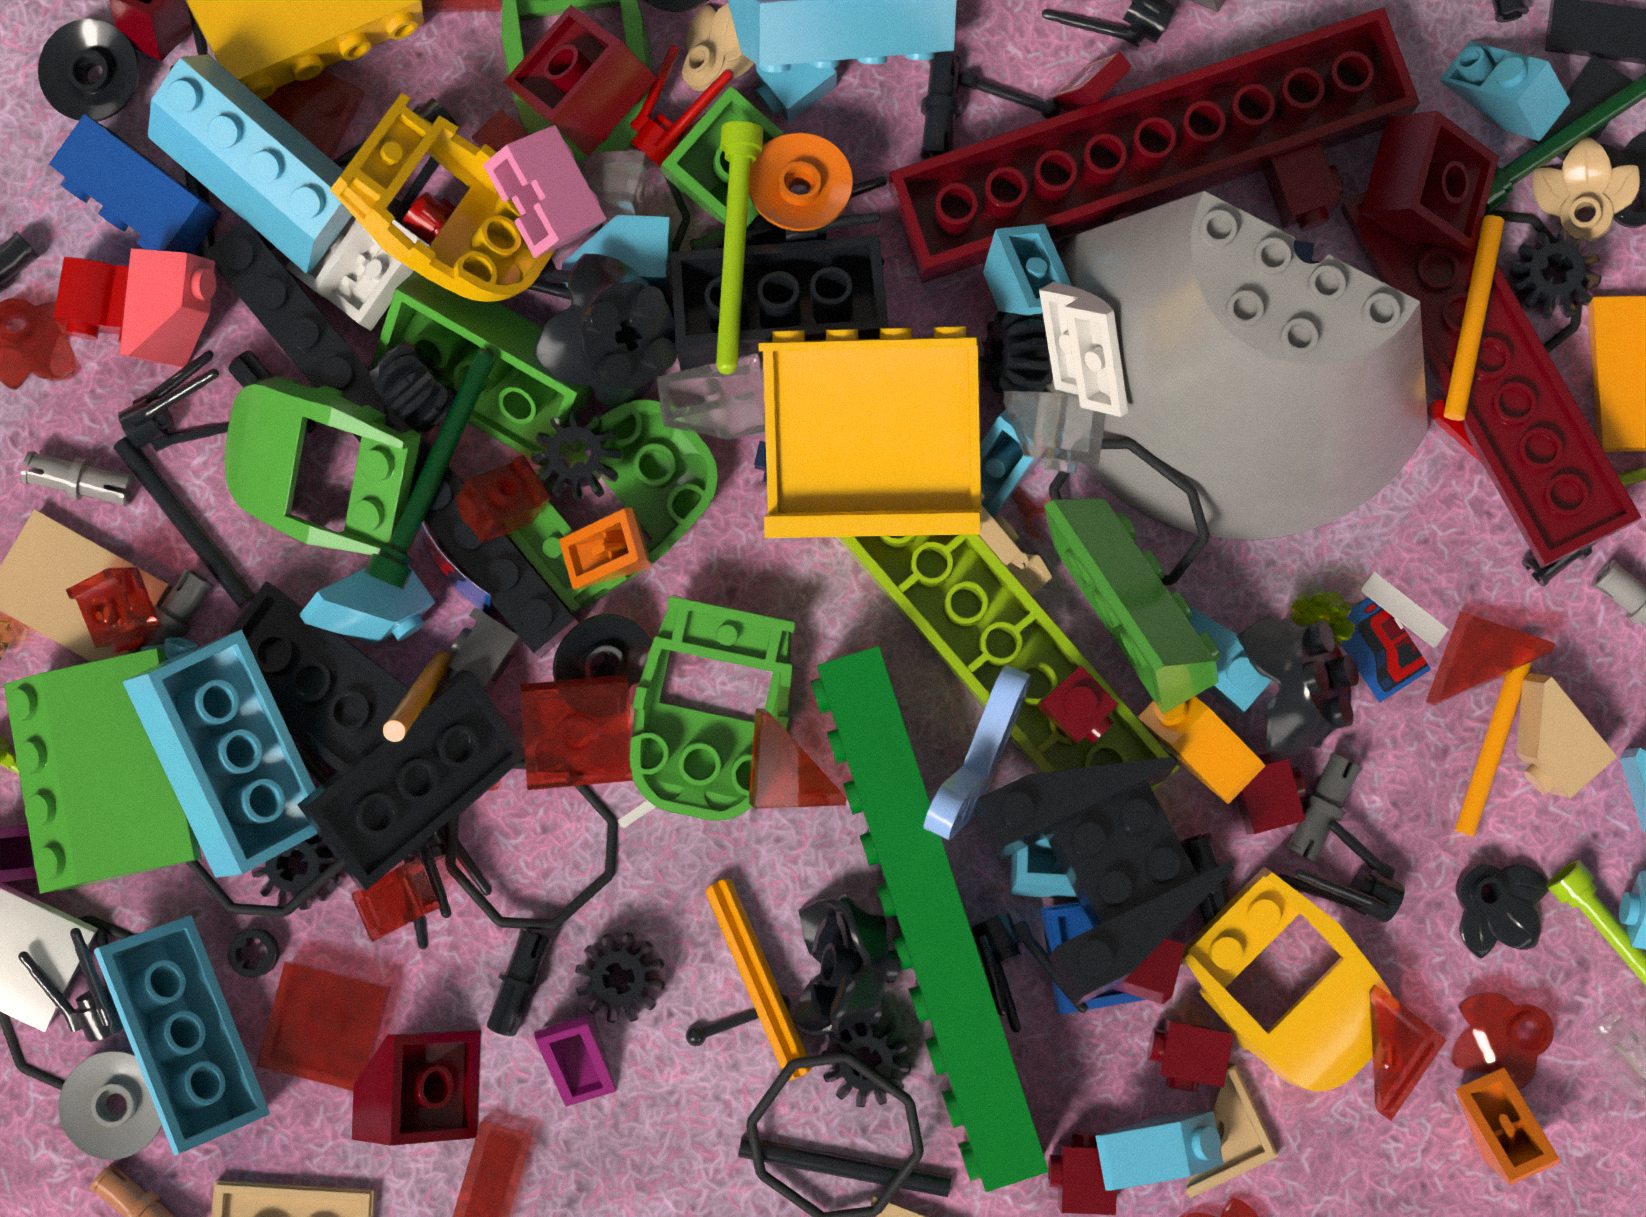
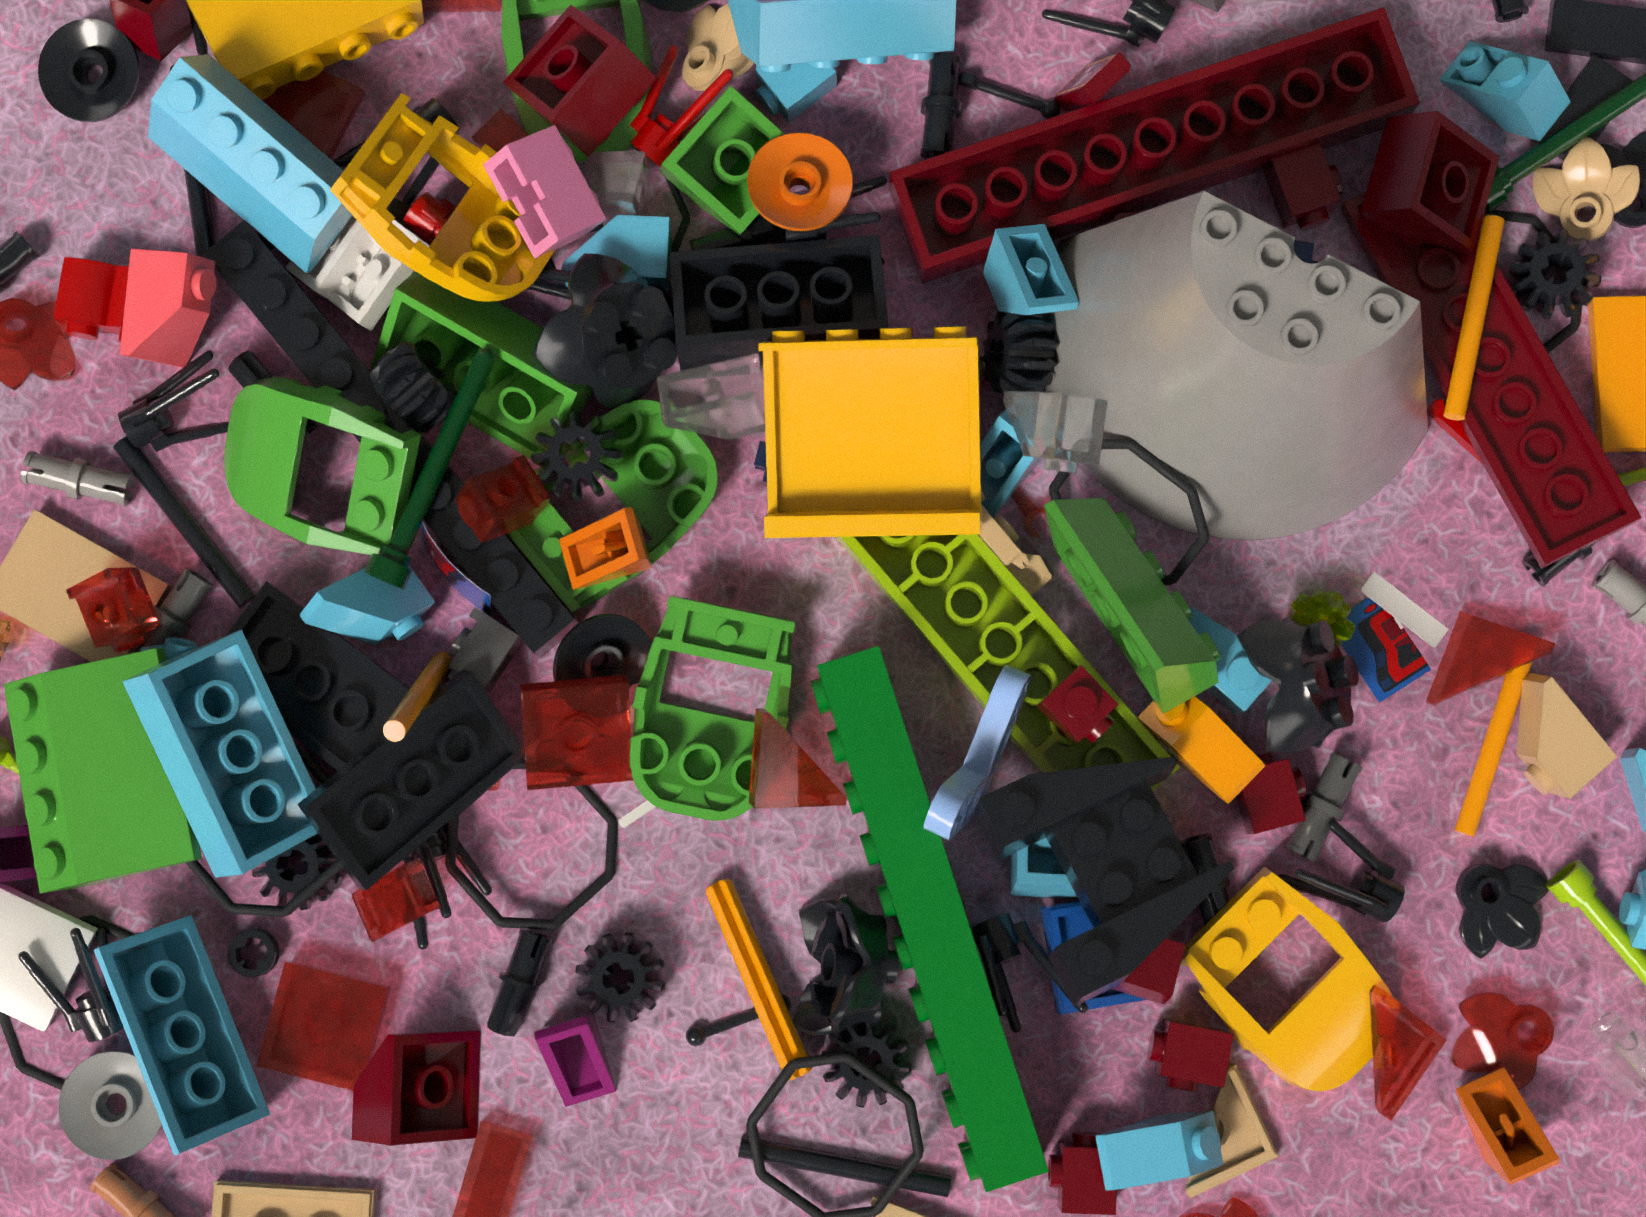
(132, 189): blue brick -> none
(741, 145): lime piece -> none
(1084, 348): white slope -> none

